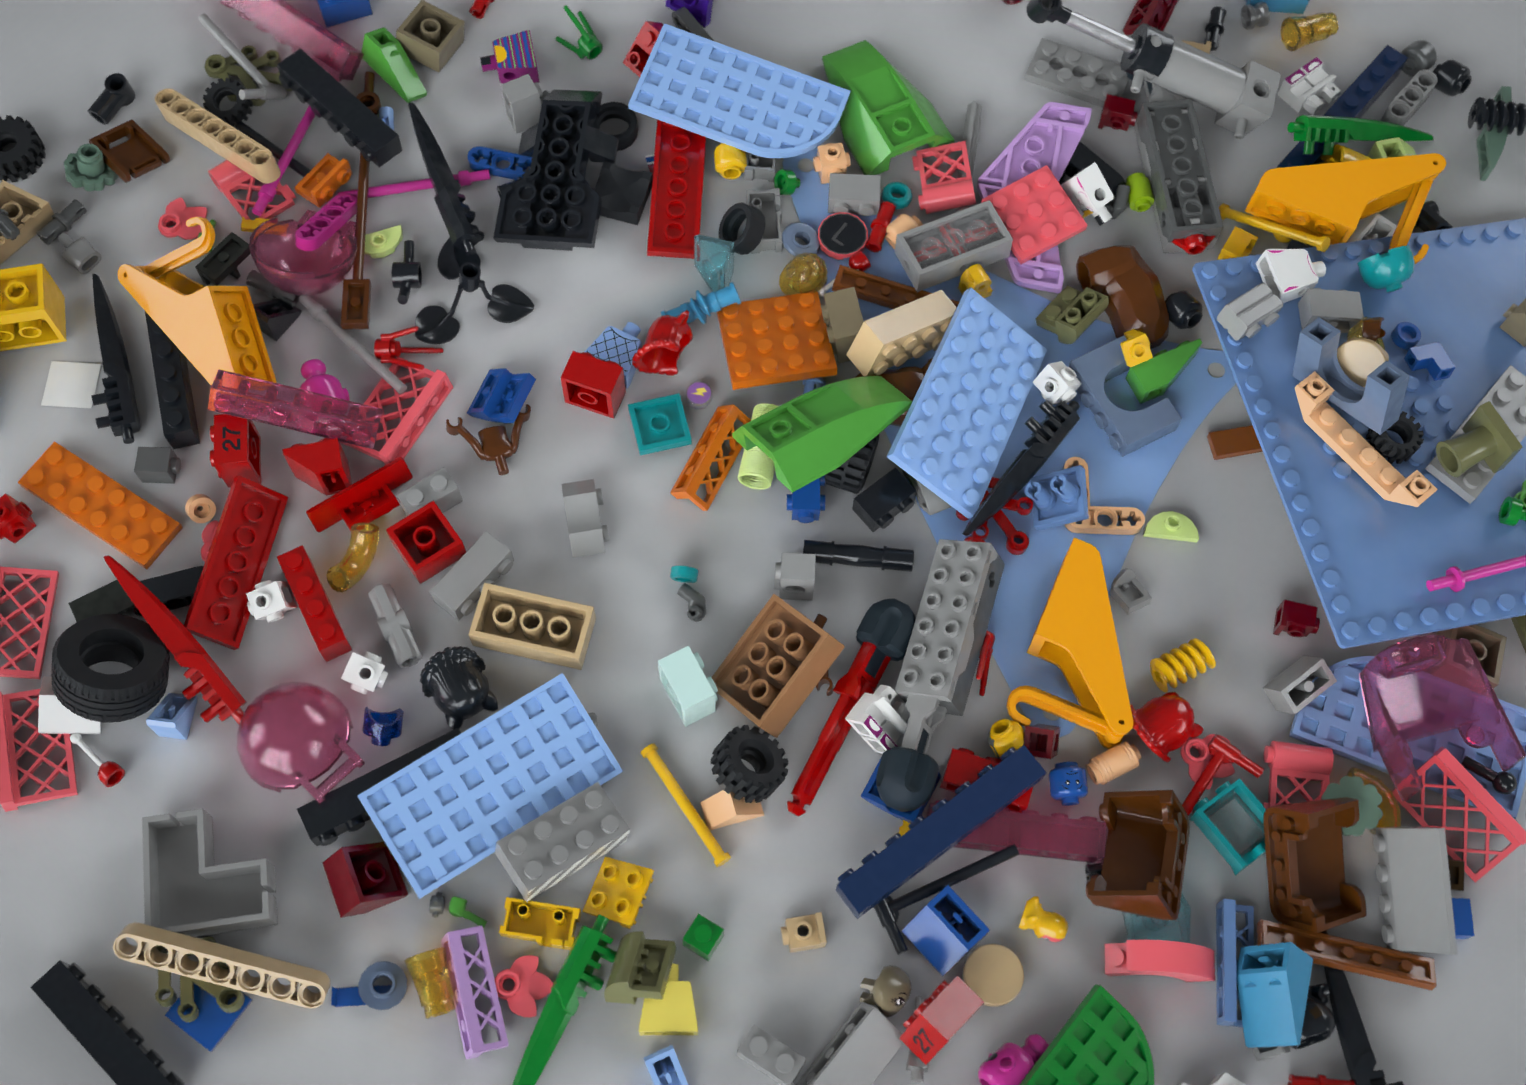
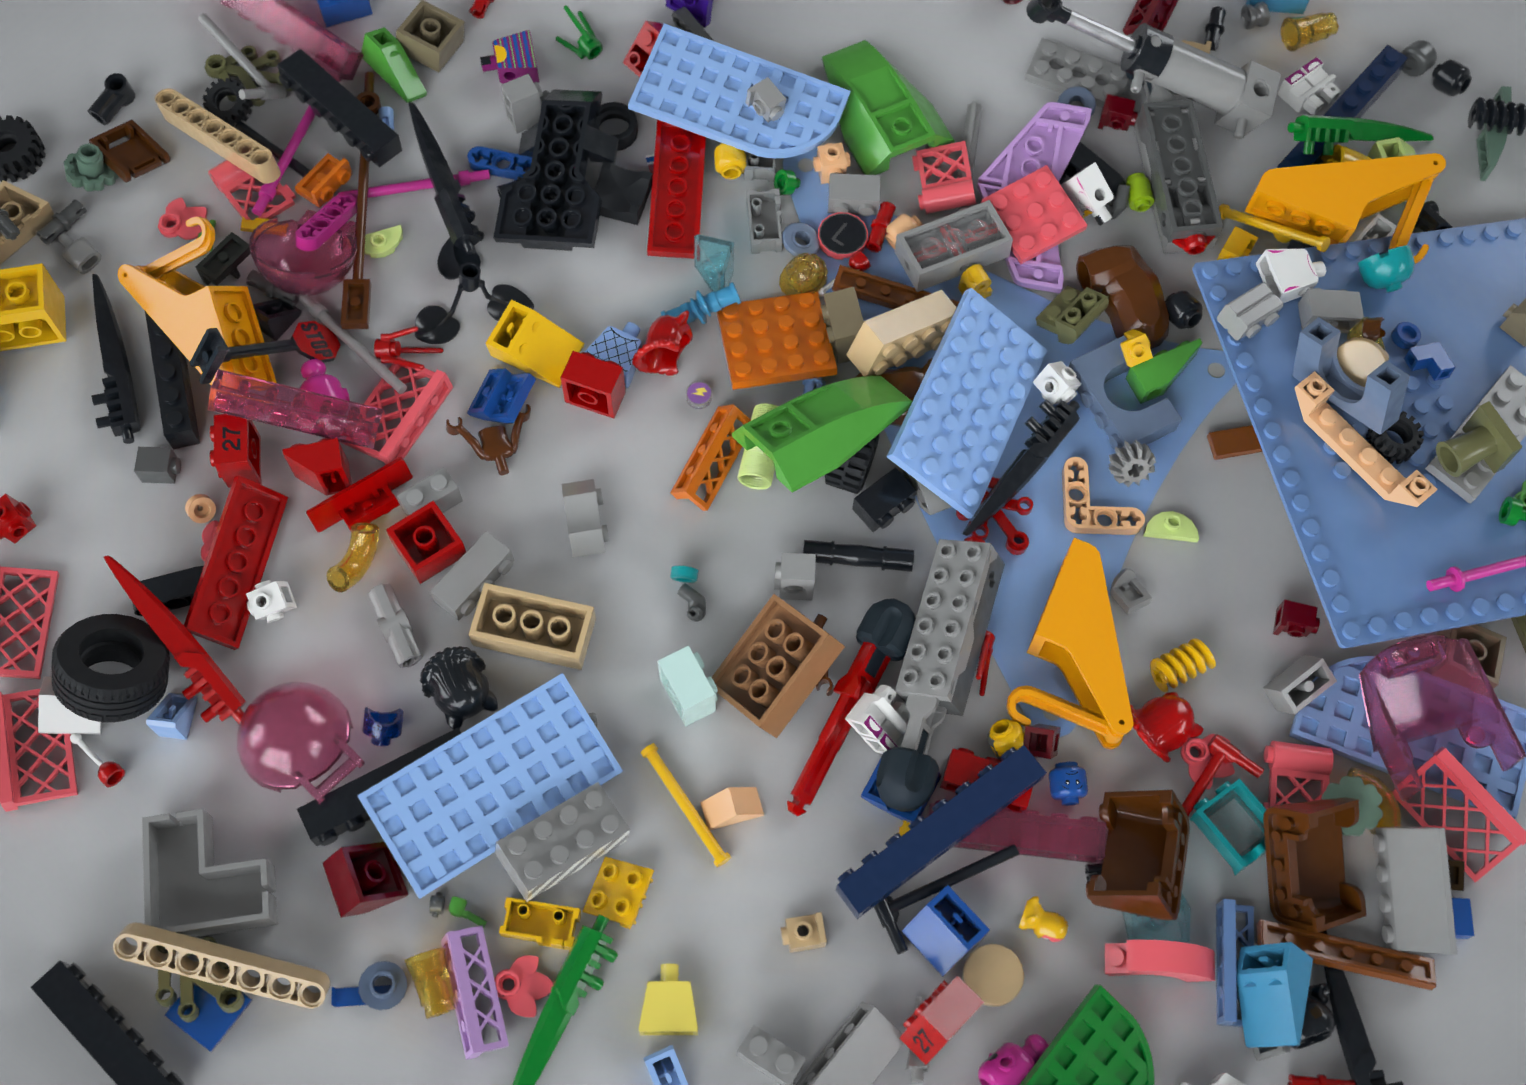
(71, 384): white sticker -> none
(100, 505): orange plate -> none
(104, 600): pearl dark grey panel -> none
(308, 339): none -> black piece
(314, 603): red brick -> none
(354, 675): white brick -> none
(406, 273): black piece -> none
(532, 343): none -> yellow slope
(639, 969): olive brick -> none
(659, 424): teal plate -> none
(703, 937): green brick -> none
(753, 230): black tyre -> none
(760, 753): black tyre -> none
(766, 100): none -> light grey brick
(807, 502): blue brick -> none
(889, 991): dark tan piece -> none
(898, 188): teal piece -> none
(1058, 497): medium blue plate -> none
(1078, 94): none -> sand blue piece
(1113, 763): light nougat head -> none
(1132, 463): none -> light grey gear
(1410, 98): light grey beam -> none
(1502, 782): black bar -> none

